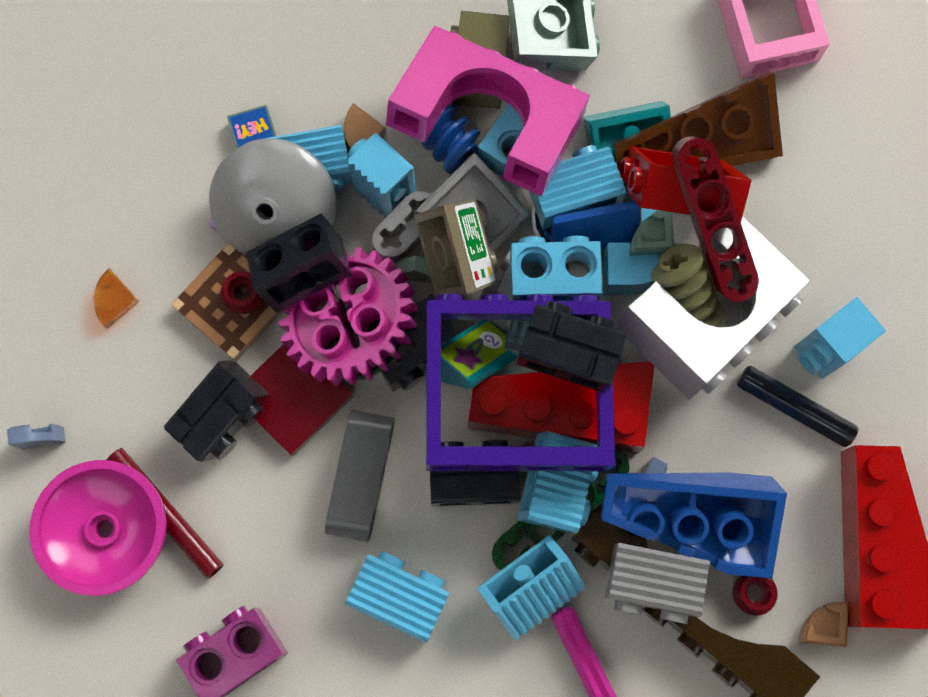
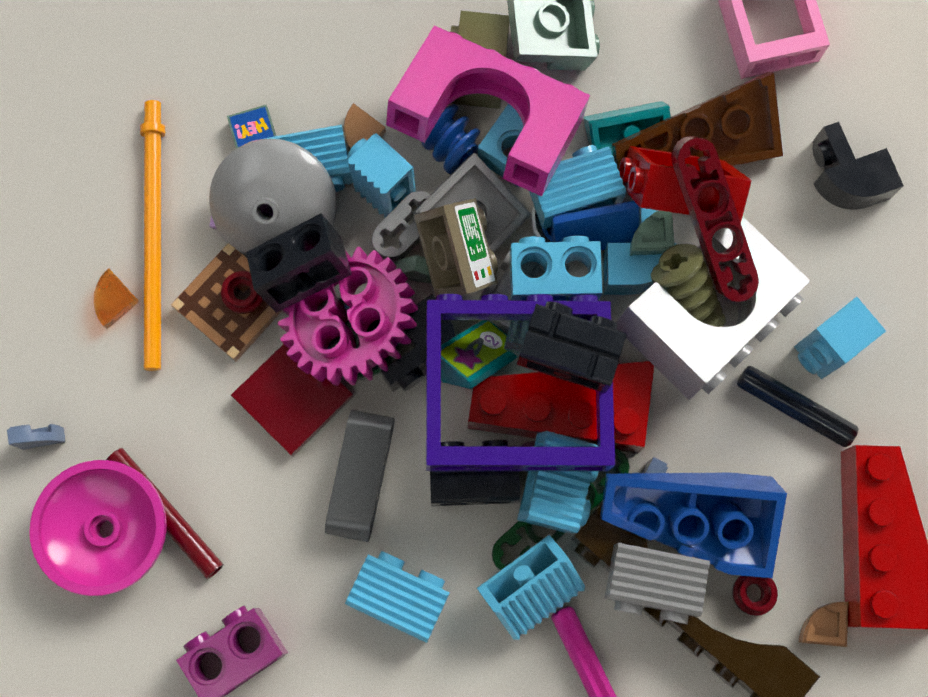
(152, 131): none -> light orange bar
(217, 412): black brick -> none
(852, 181): none -> black brick

